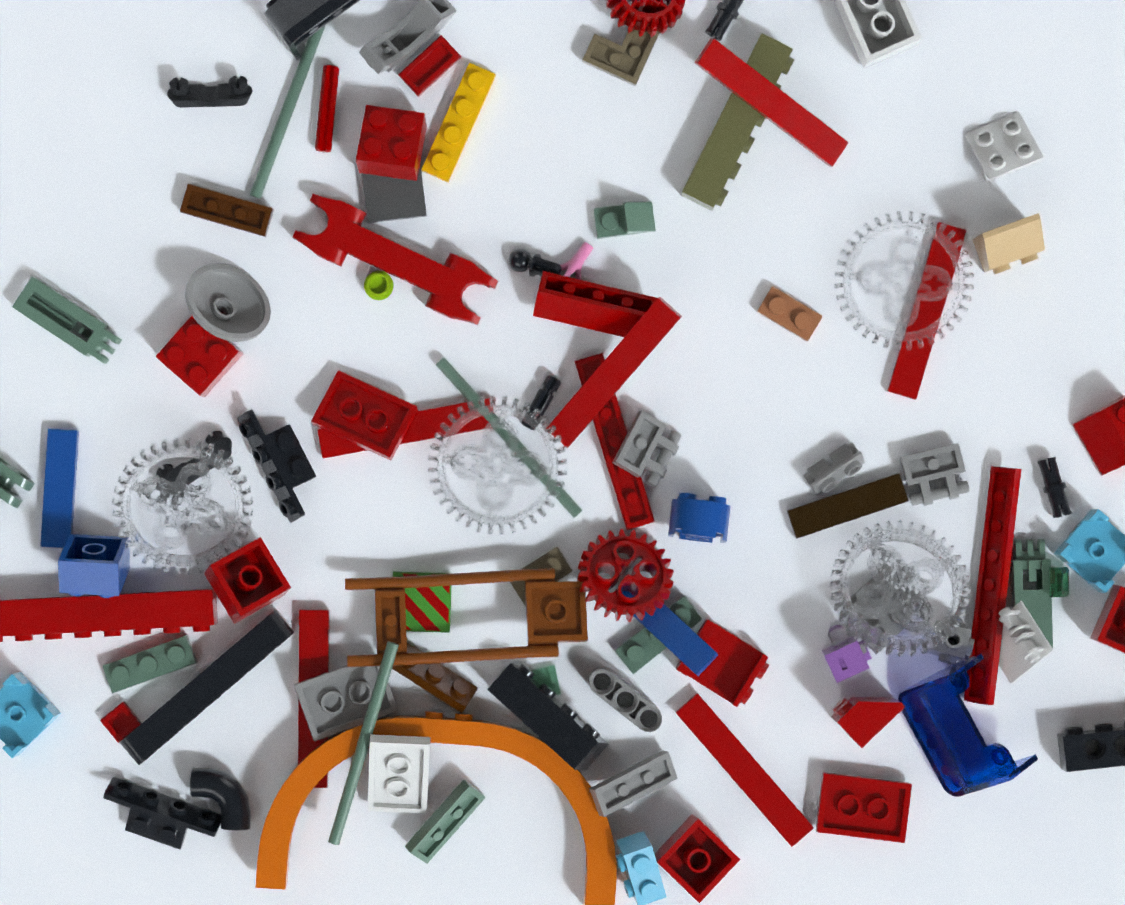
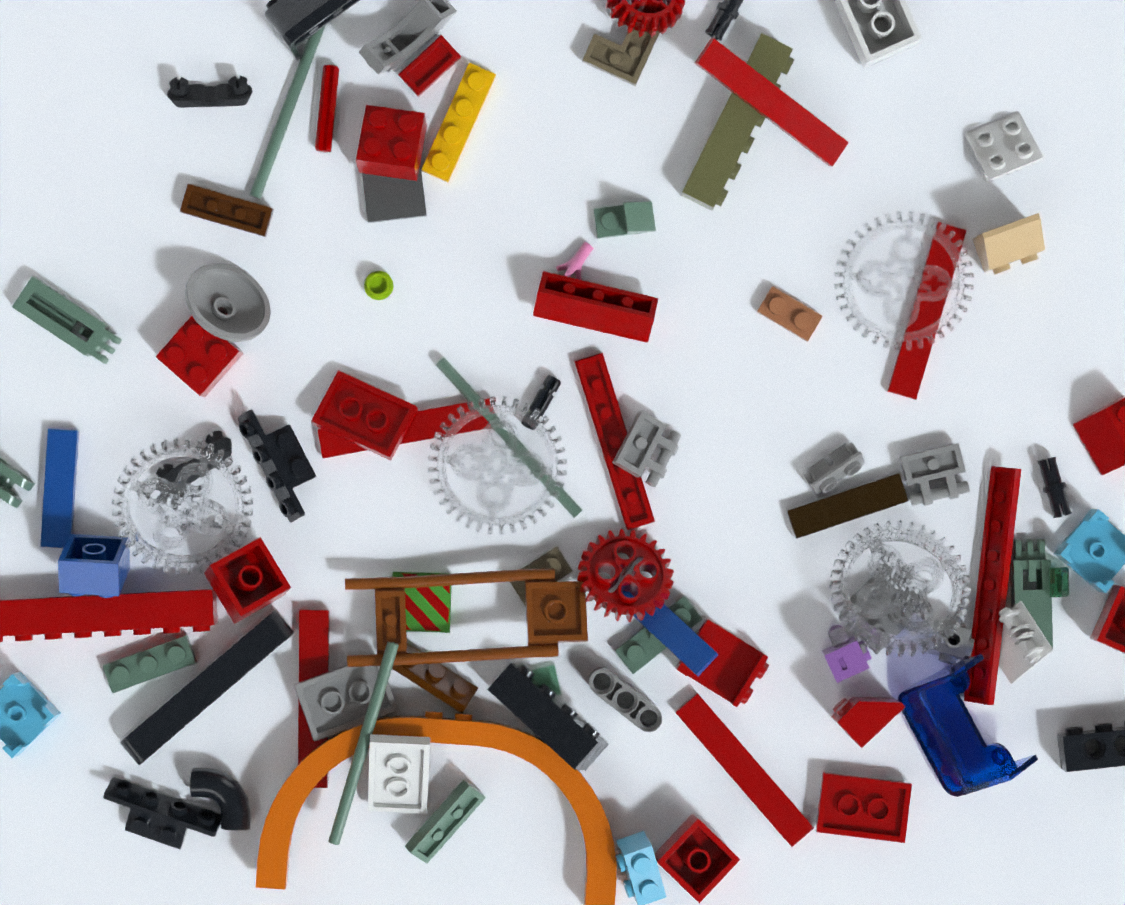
(121, 721): red tile -> none
(347, 236): red piece -> none
(521, 261): black axle -> none
(615, 371): red tile -> none
(633, 783): light grey plate -> none
(699, 519): blue brick -> none

